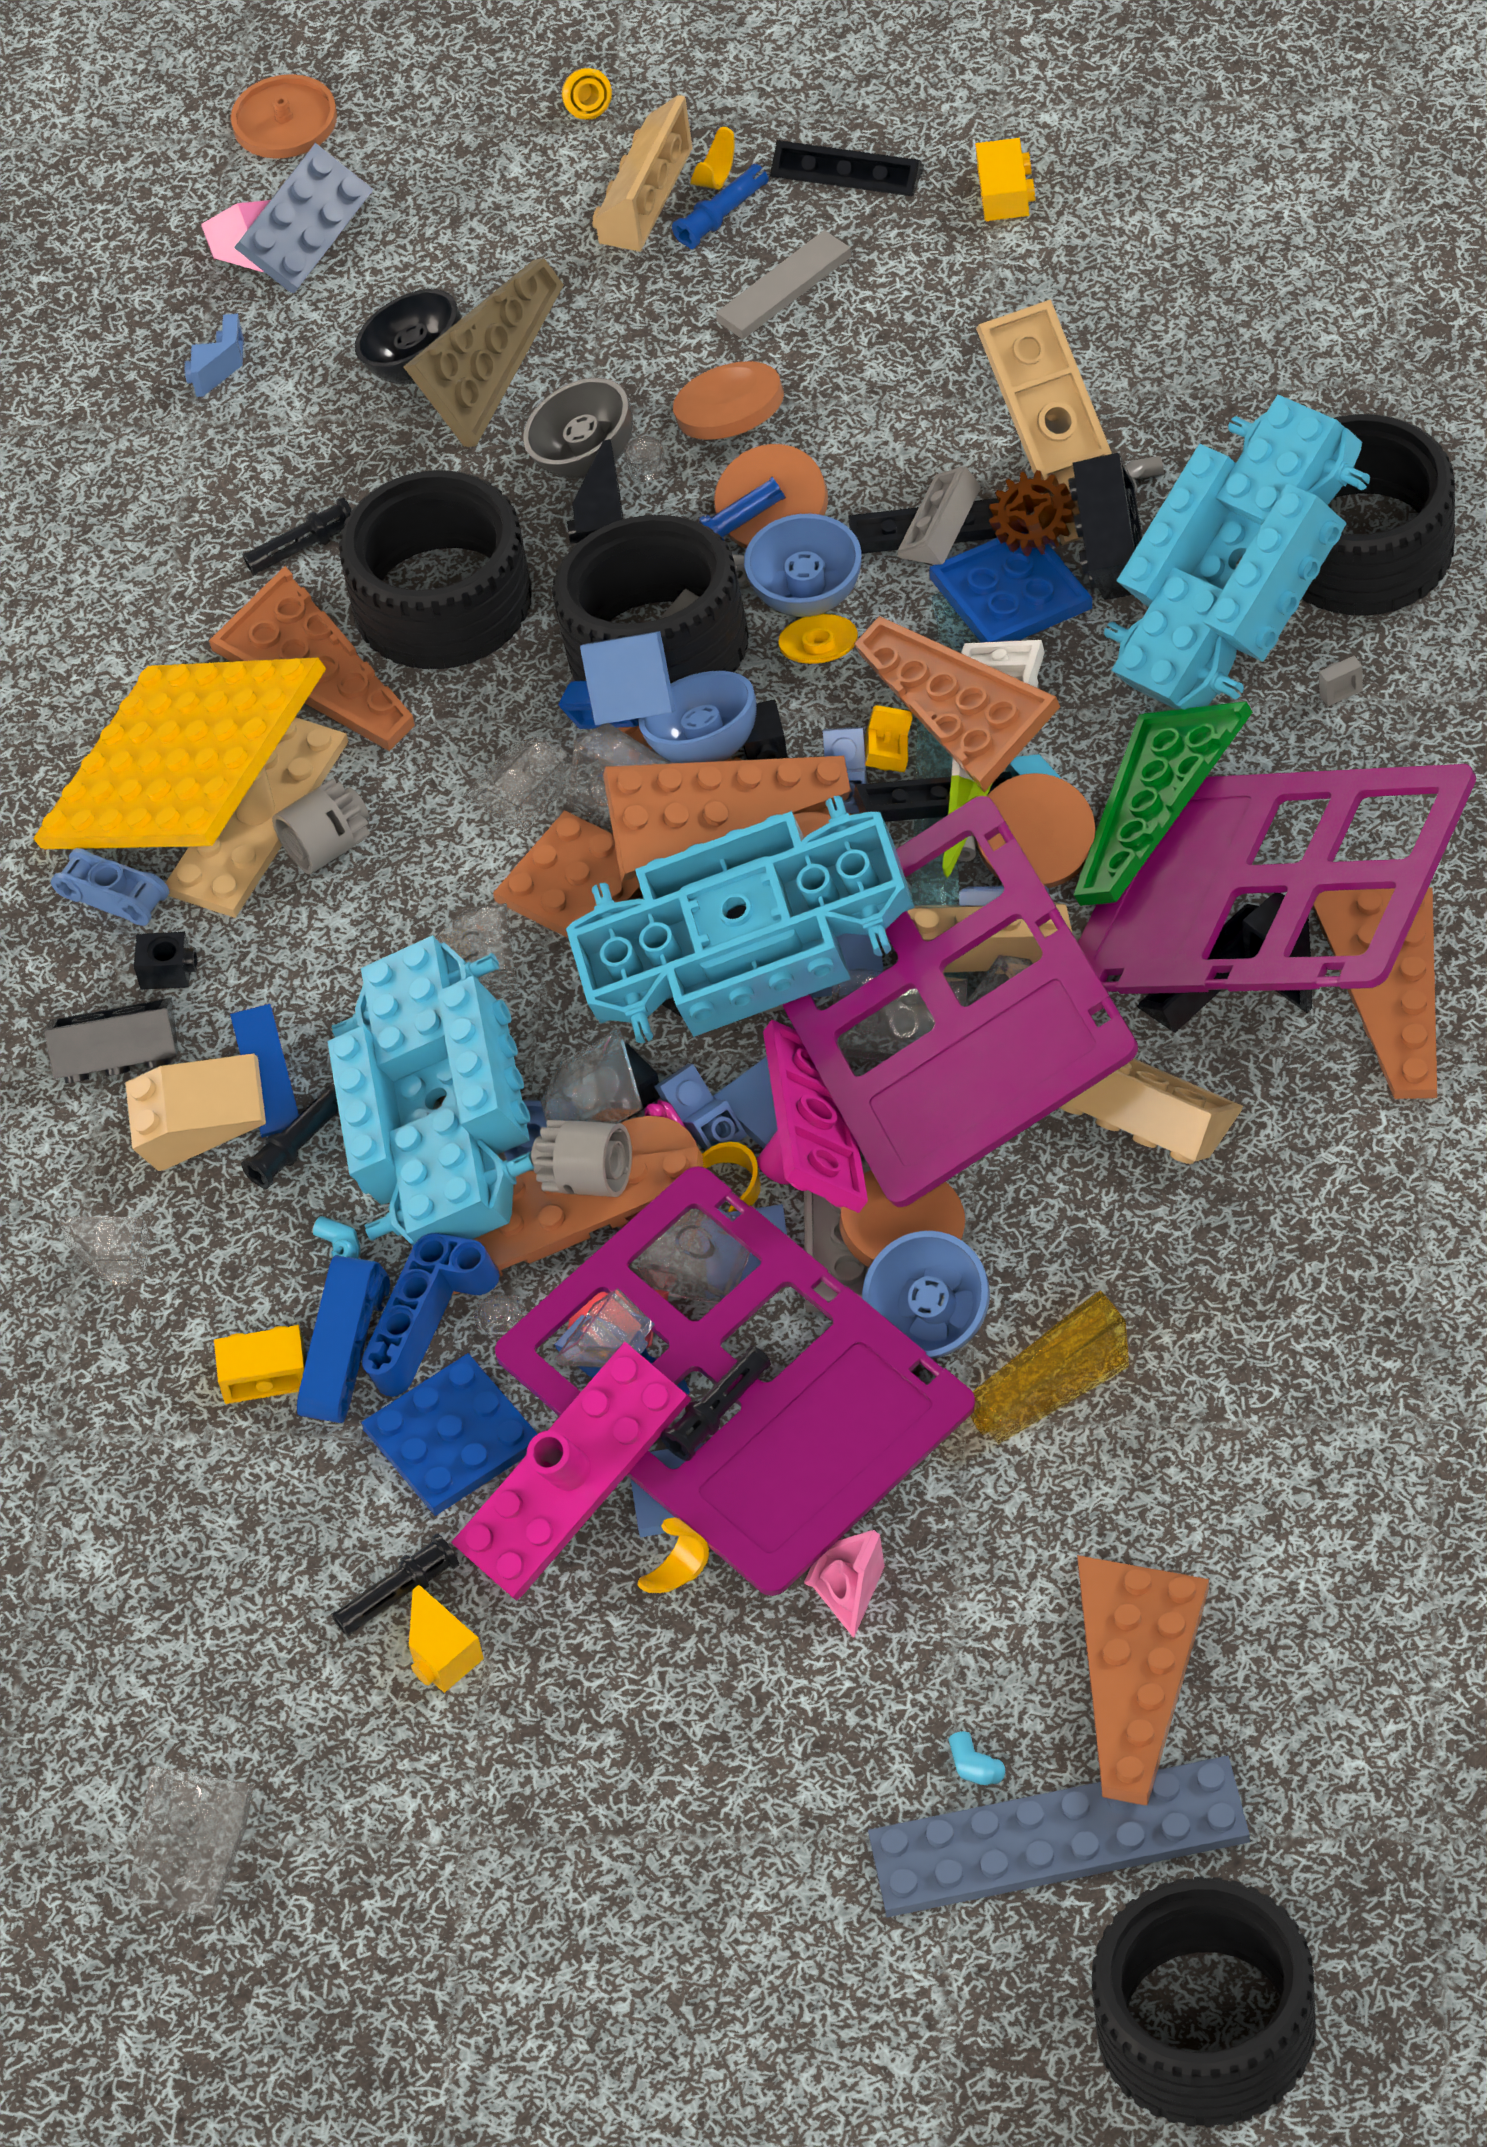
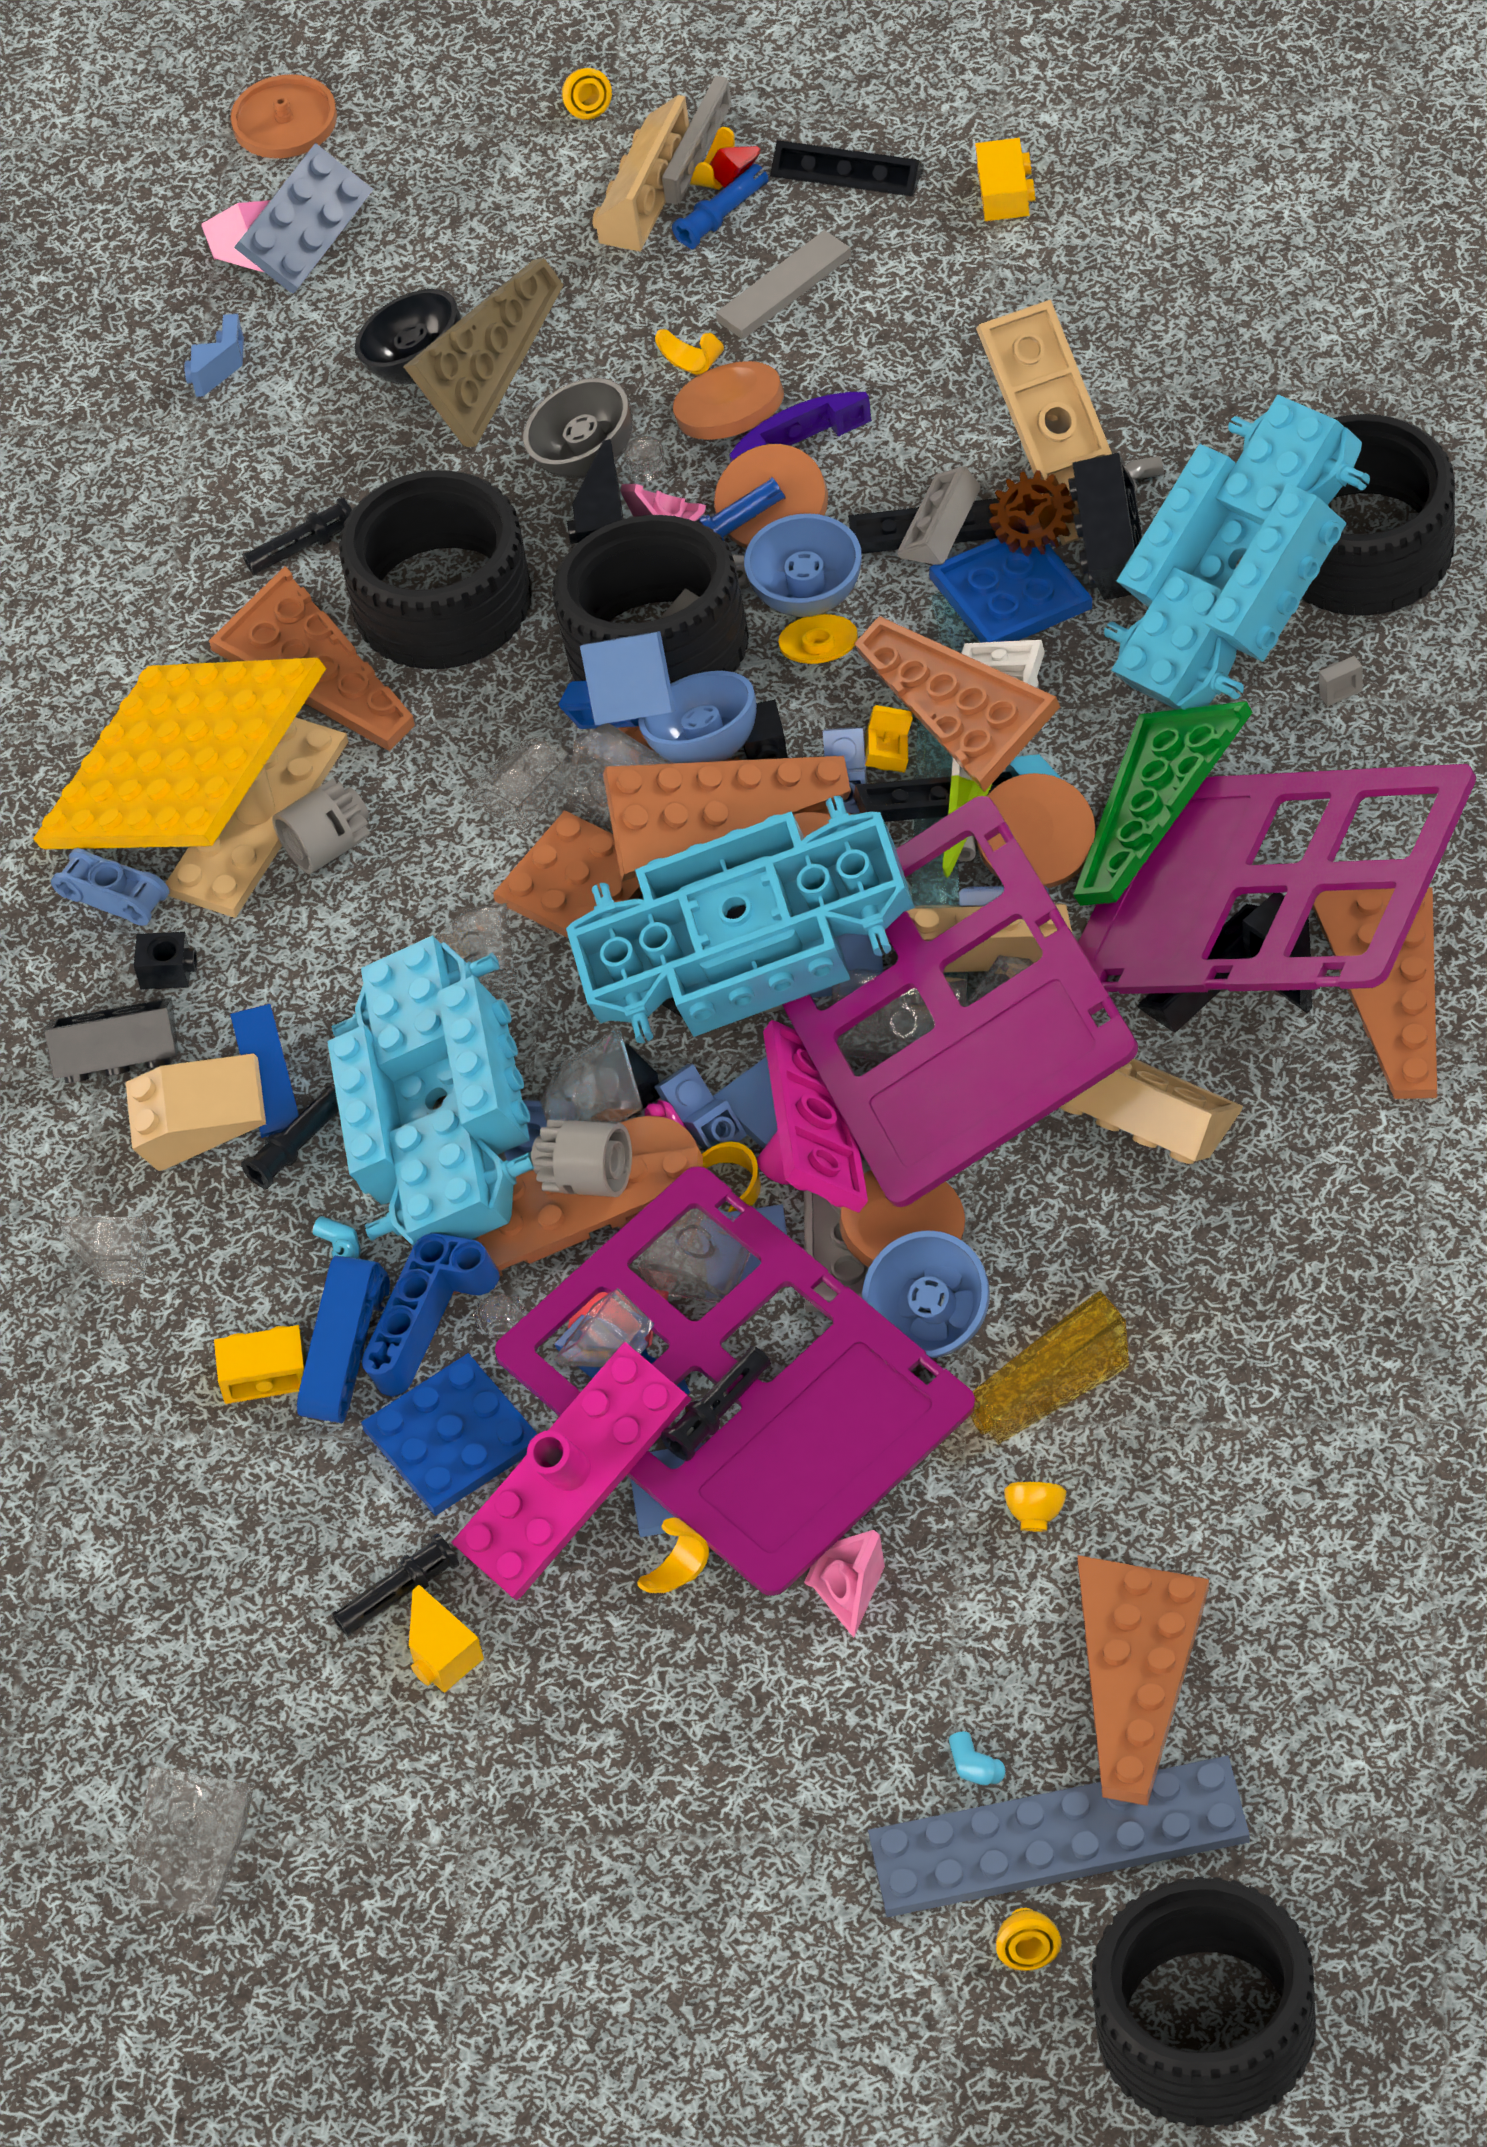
(648, 503): none -> bright pink slope
(686, 356): none -> yellow helmet
(697, 140): none -> light grey tile
(732, 162): none -> red slope
(839, 411): none -> dark purple slope
(1027, 1940): none -> yellow brick
(1034, 1503): none -> yellow brick

